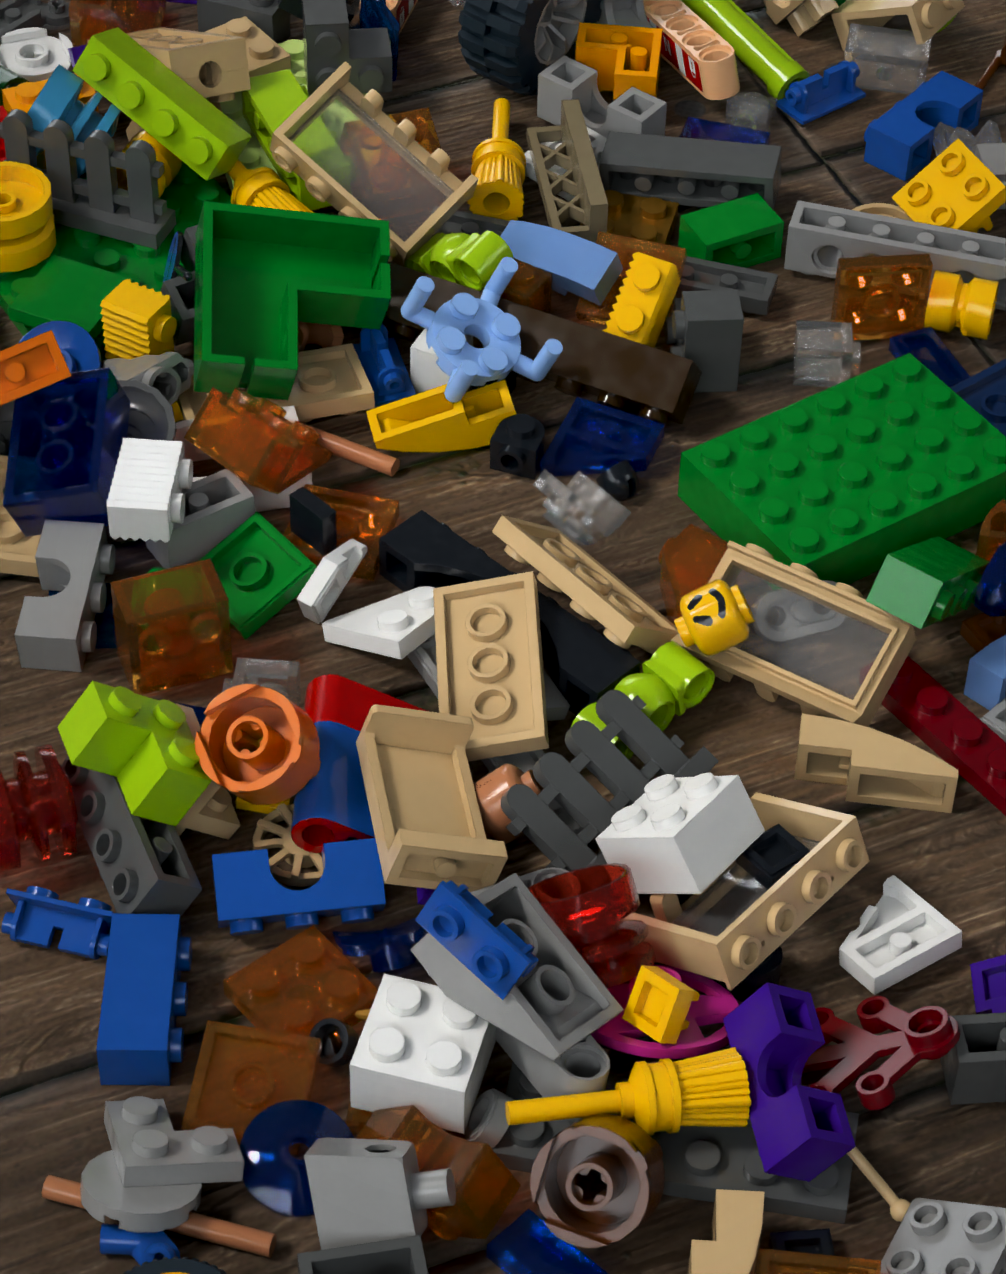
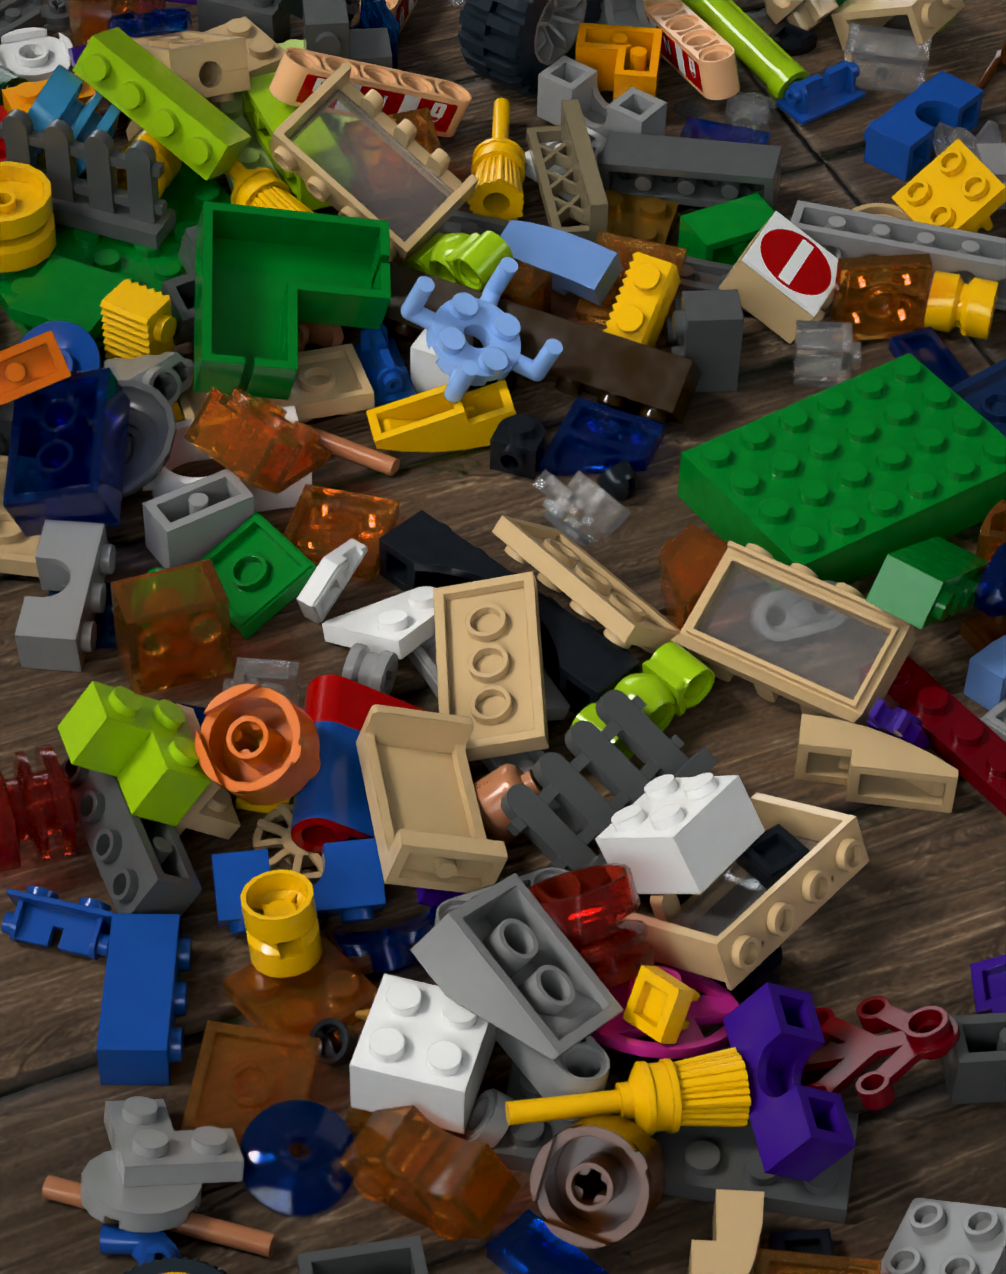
(148, 489): white brick -> none
(152, 23): none -> clear blue tile
(172, 264): piece -> none
(281, 923): none -> yellow wheel
(313, 521): black tile -> none
(370, 668): none -> light grey wheel
(372, 1190): light grey torso -> none
(402, 91): none -> light nougat beam
(465, 931): blue hinge -> none
(714, 617): yellow head -> none
(783, 277): none -> piece
(793, 39): none -> black tile
(897, 723): none -> dark purple plate
(897, 938): white wing -> none
(898, 1206): tan hinge -> none

